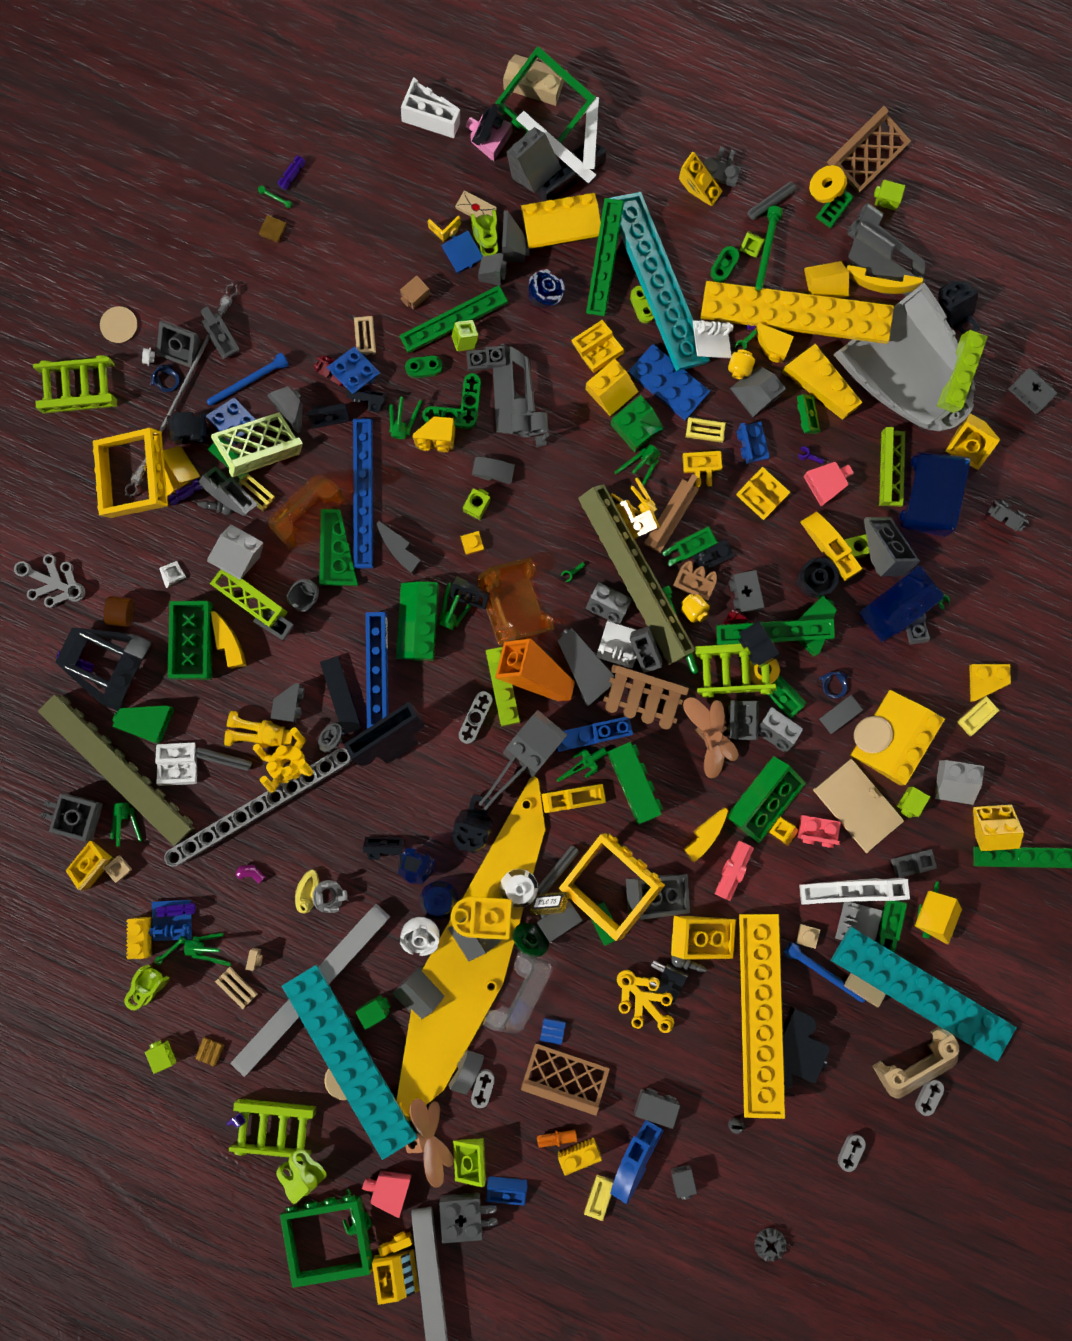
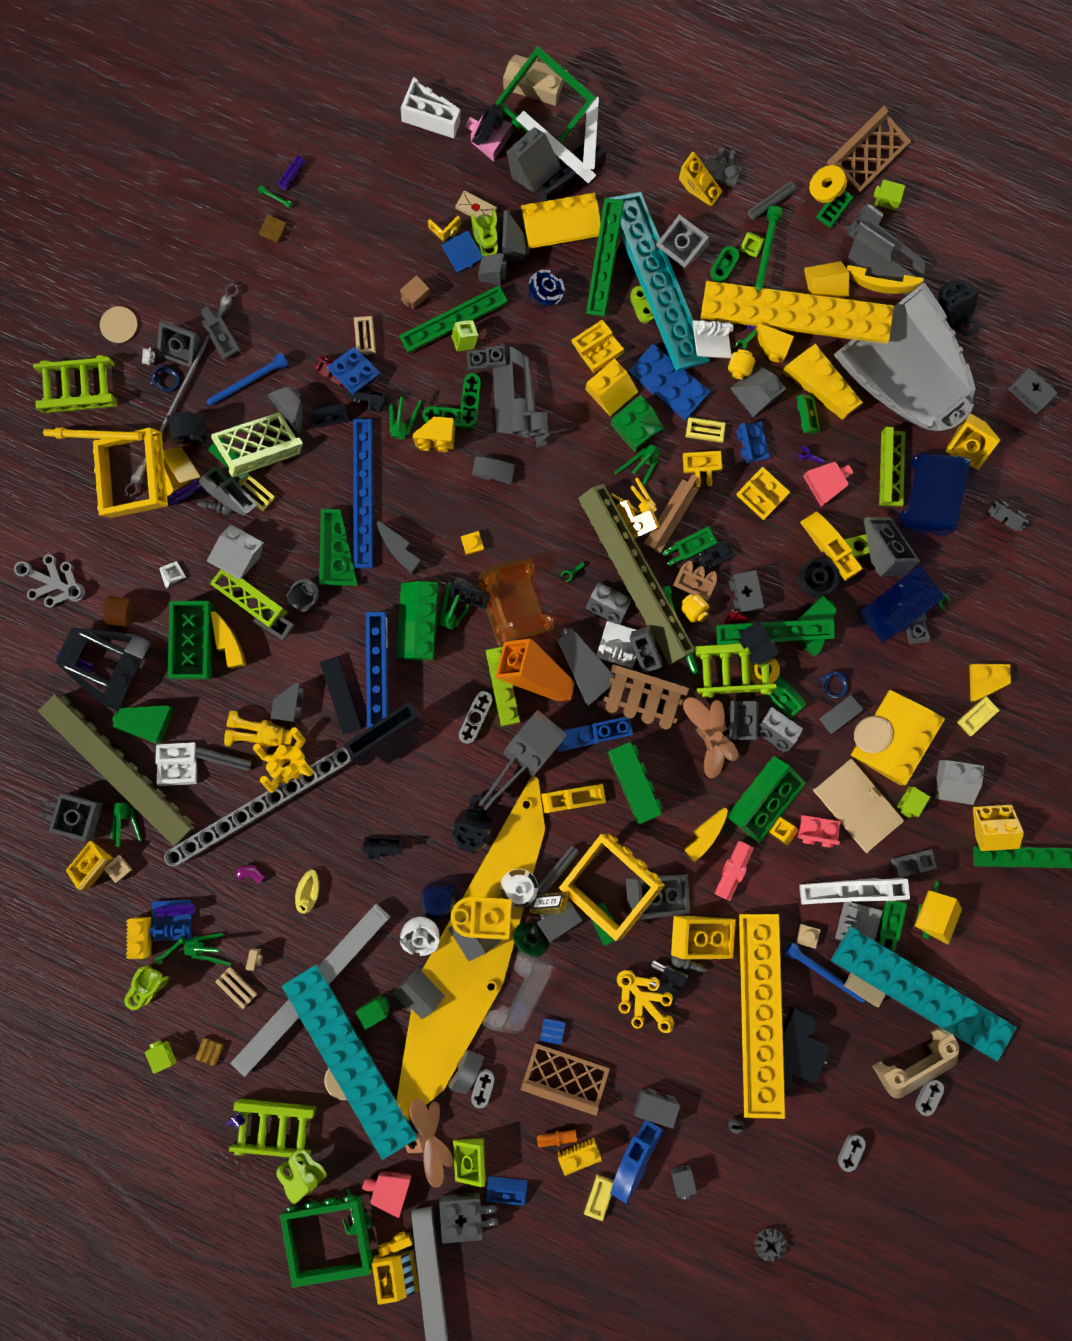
(63, 433): none -> yellow bar
(229, 416): blue hinge -> none
(282, 519): clear orange windscreen -> none
(327, 734): dark grey gear -> none
(338, 896): light grey piece -> none
(415, 867): clear blue cone -> none
(424, 368): green plate -> none
(470, 509): lime brick -> none
(588, 761): green piece -> none
(683, 242): none -> light grey slope
(968, 356): lime arch -> none

